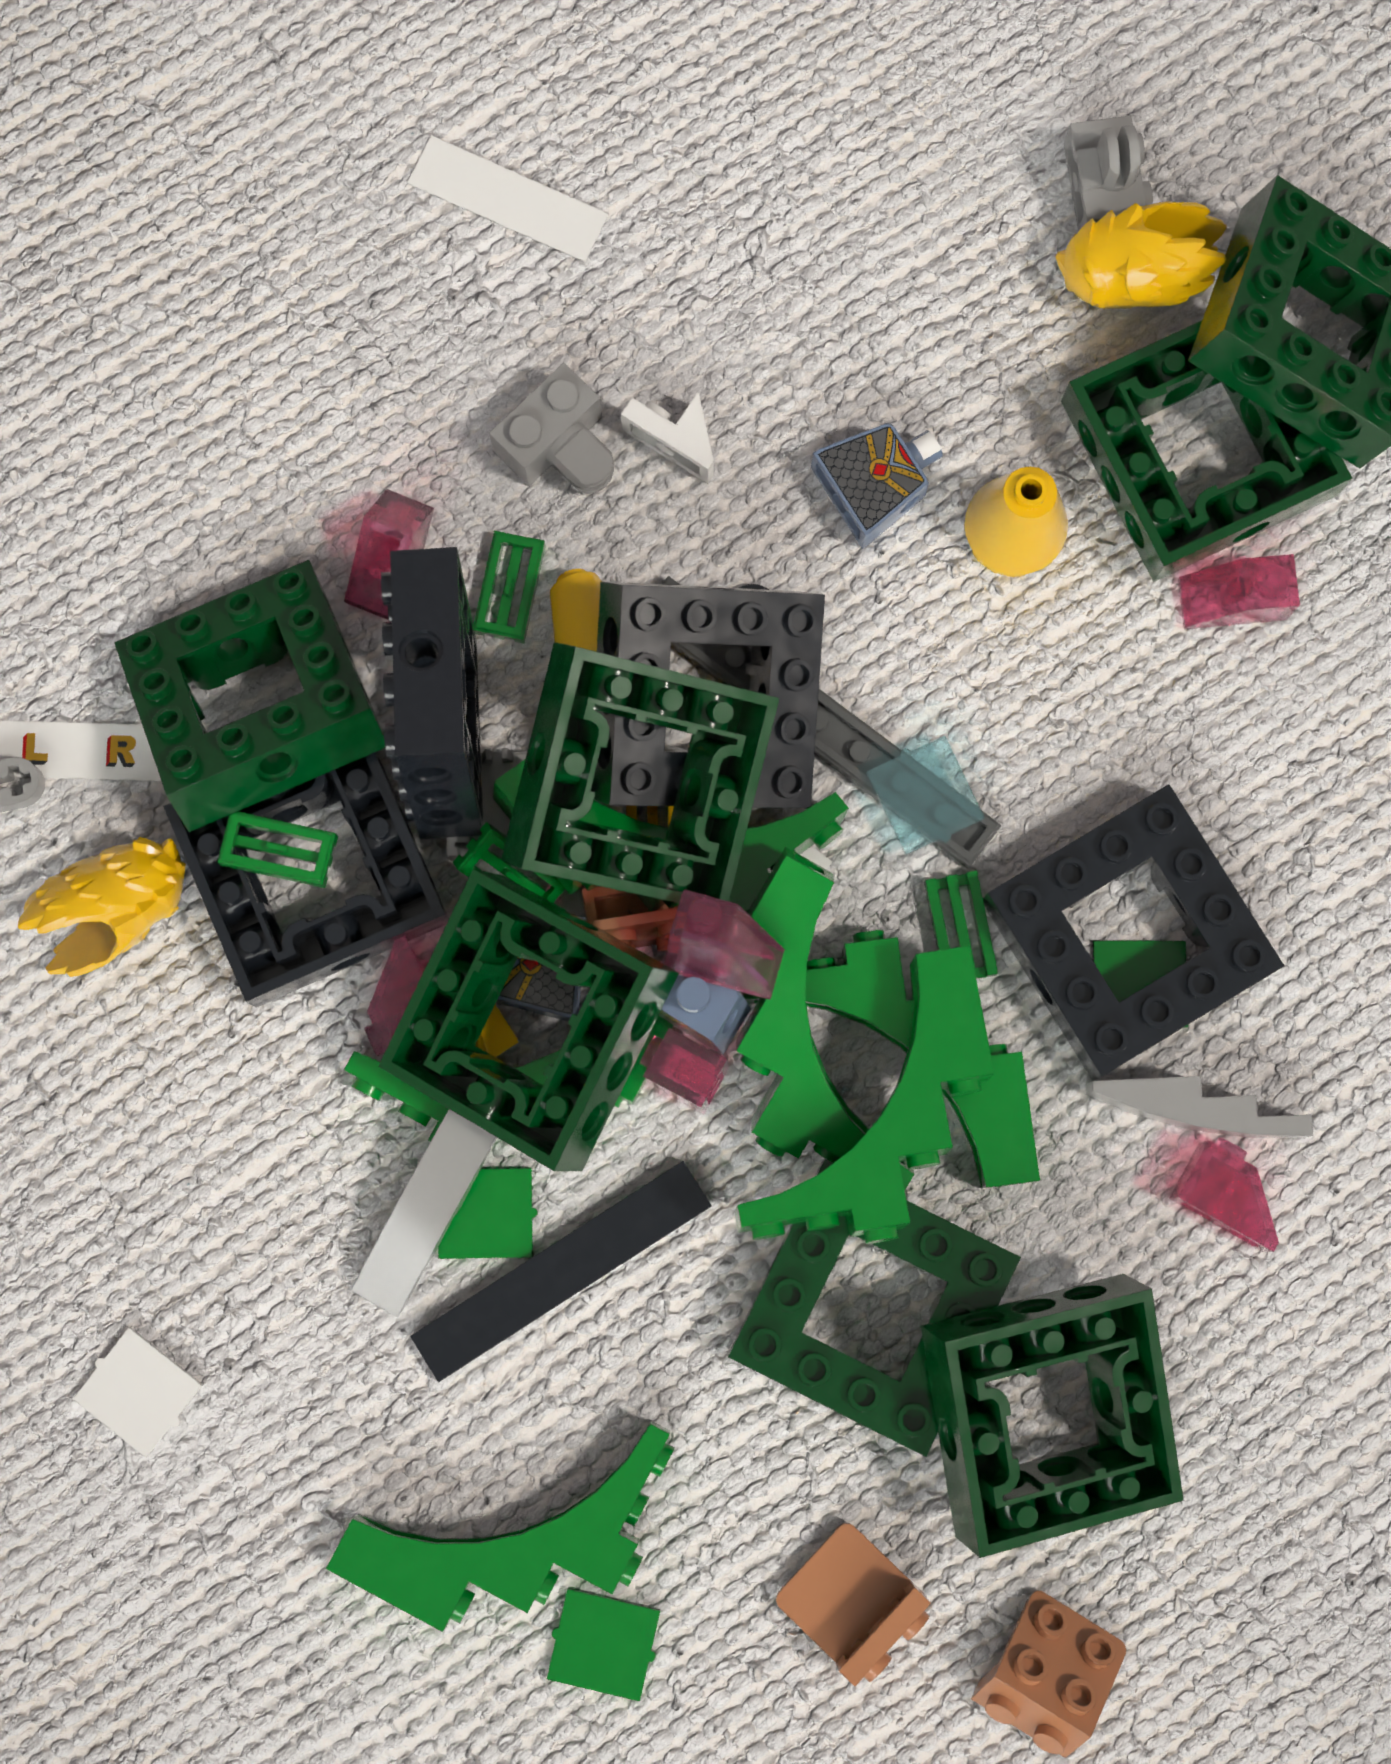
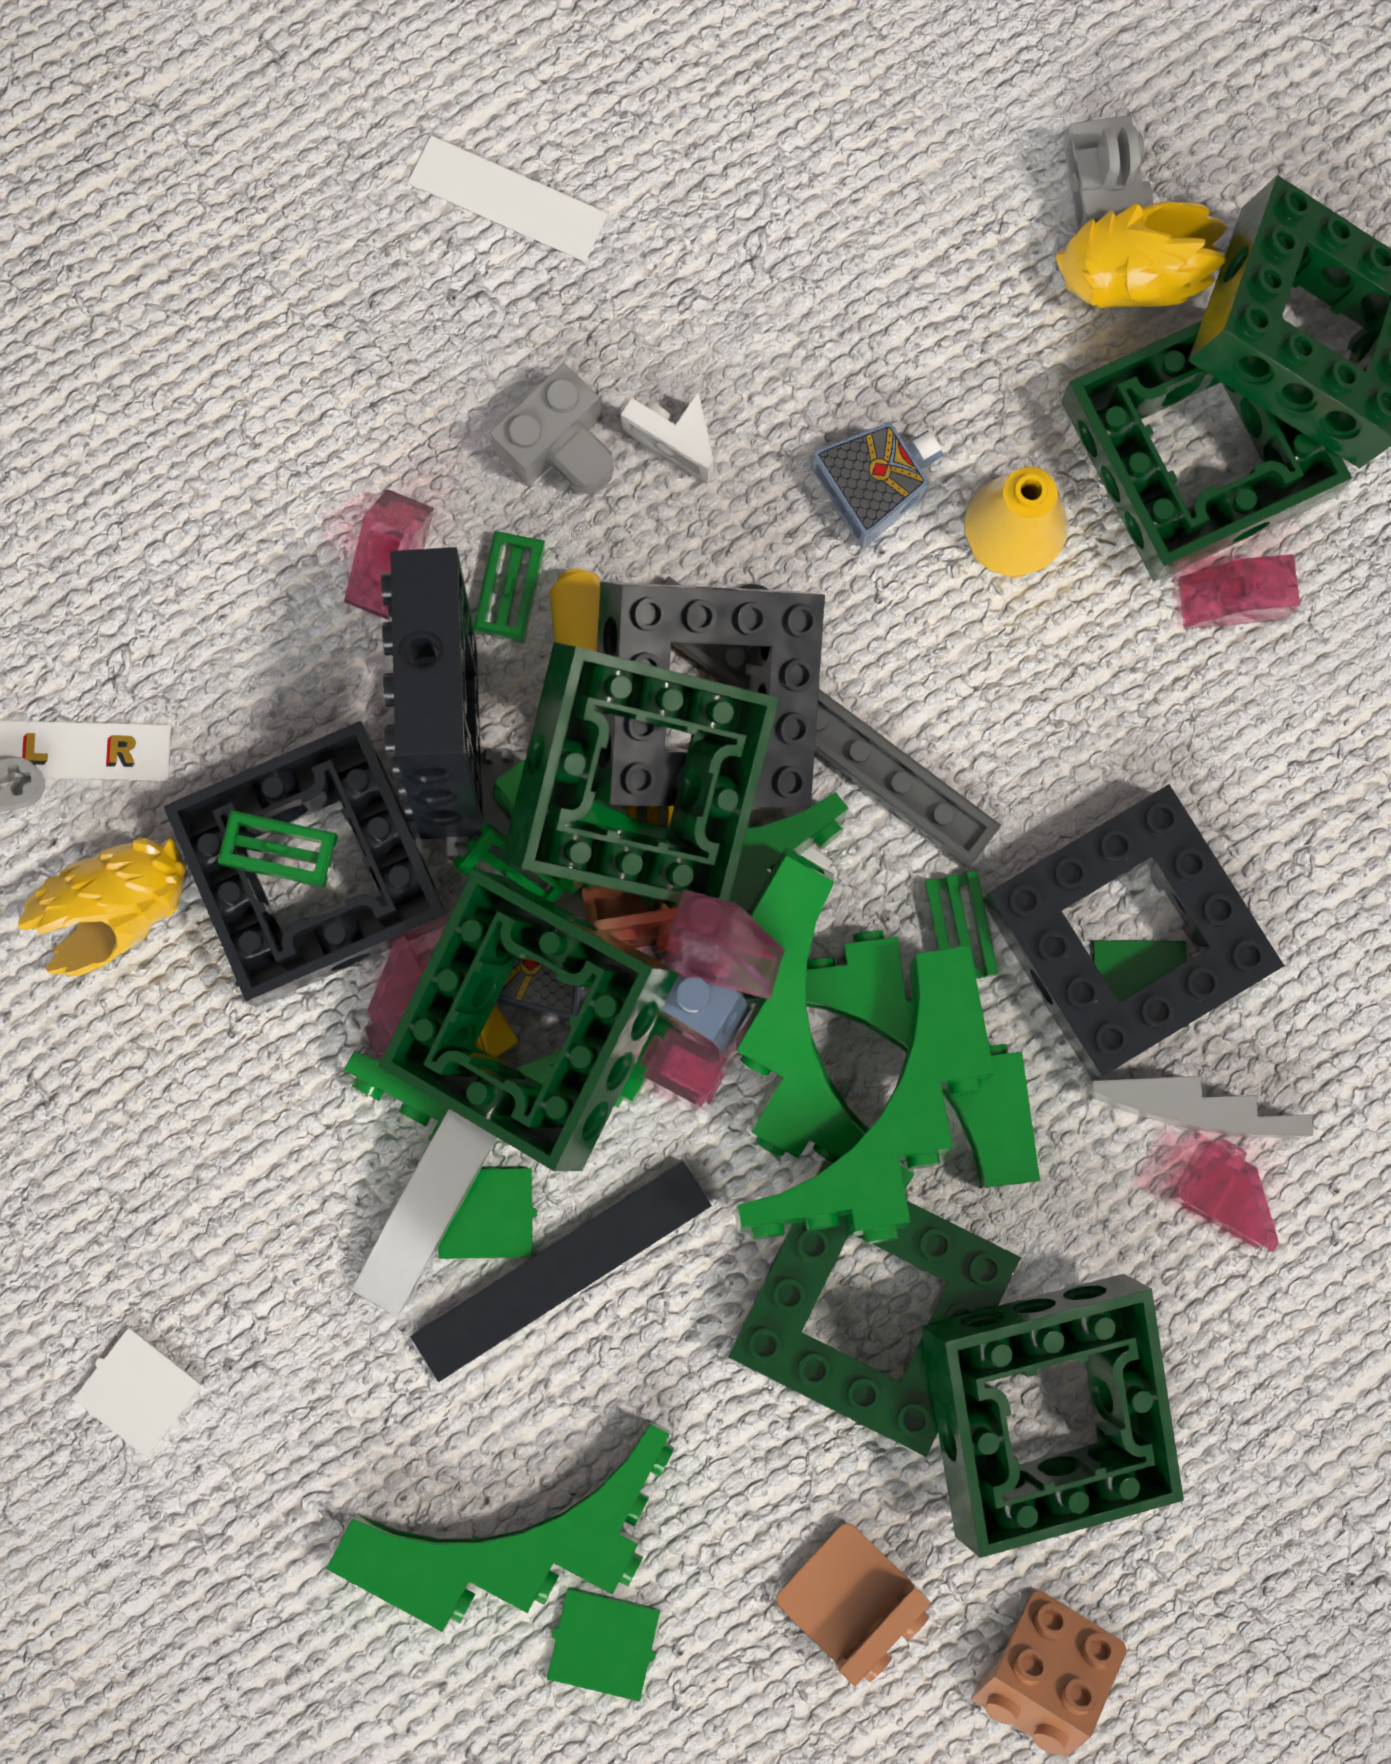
(271, 748): dark green brick -> none
(925, 795): clear light blue piece -> none

